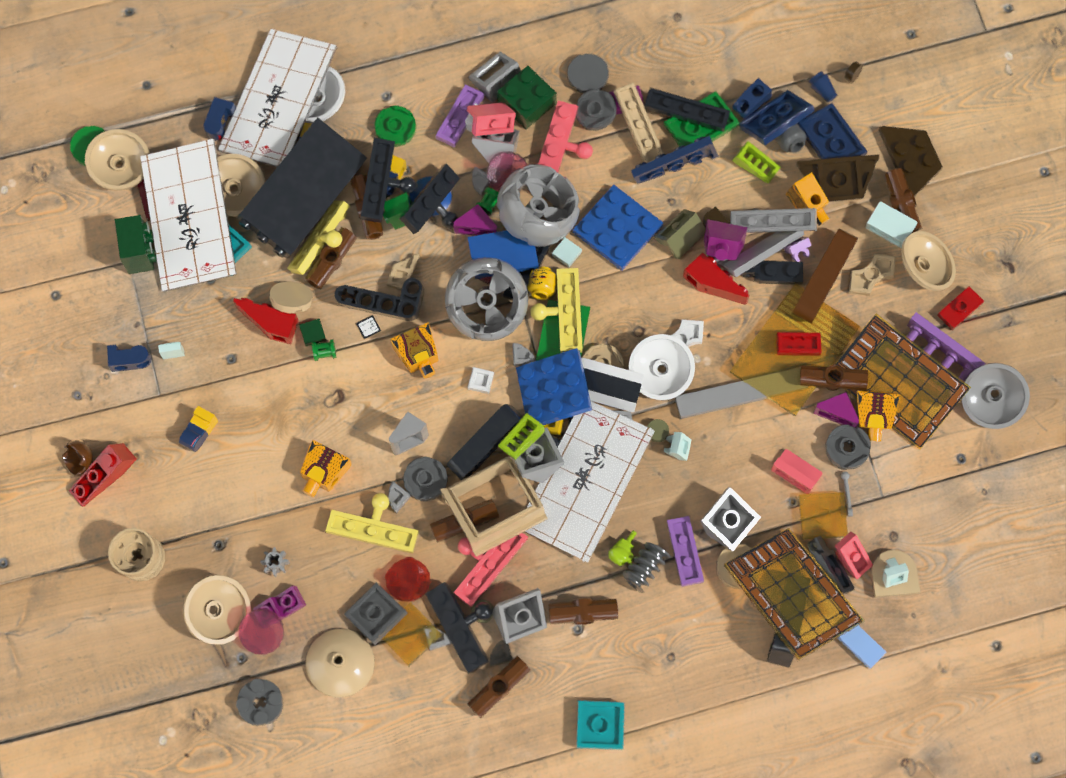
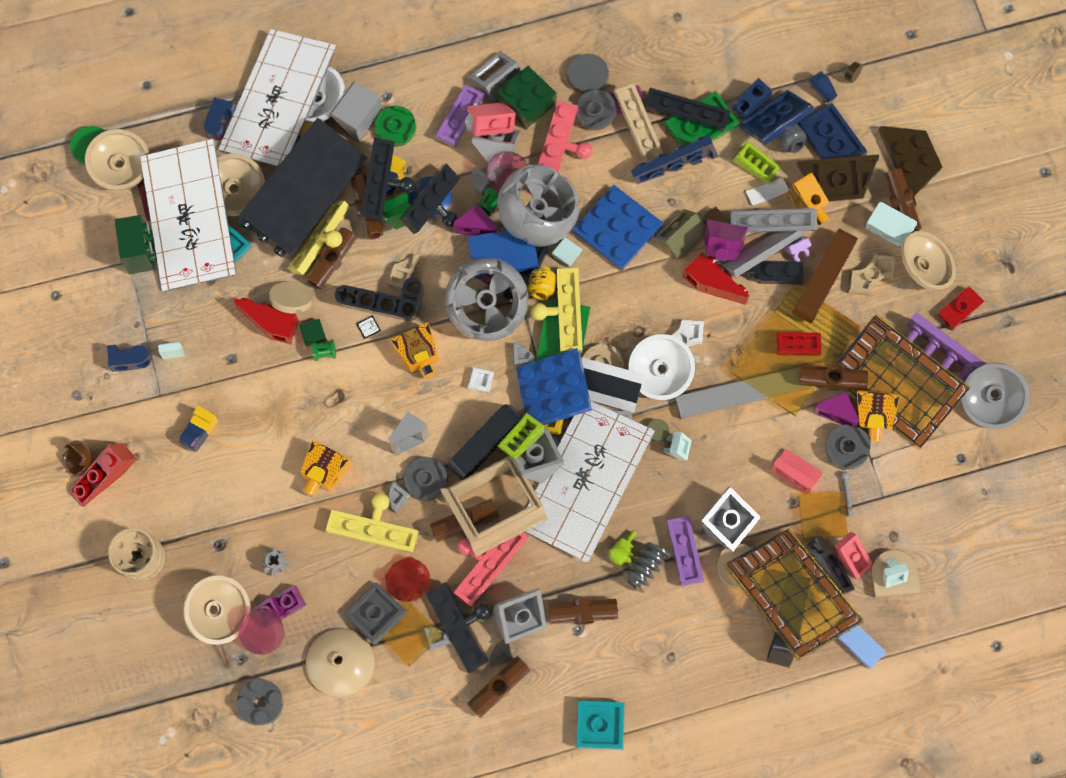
(357, 110): none -> light grey slope
(767, 191): none -> white sticker

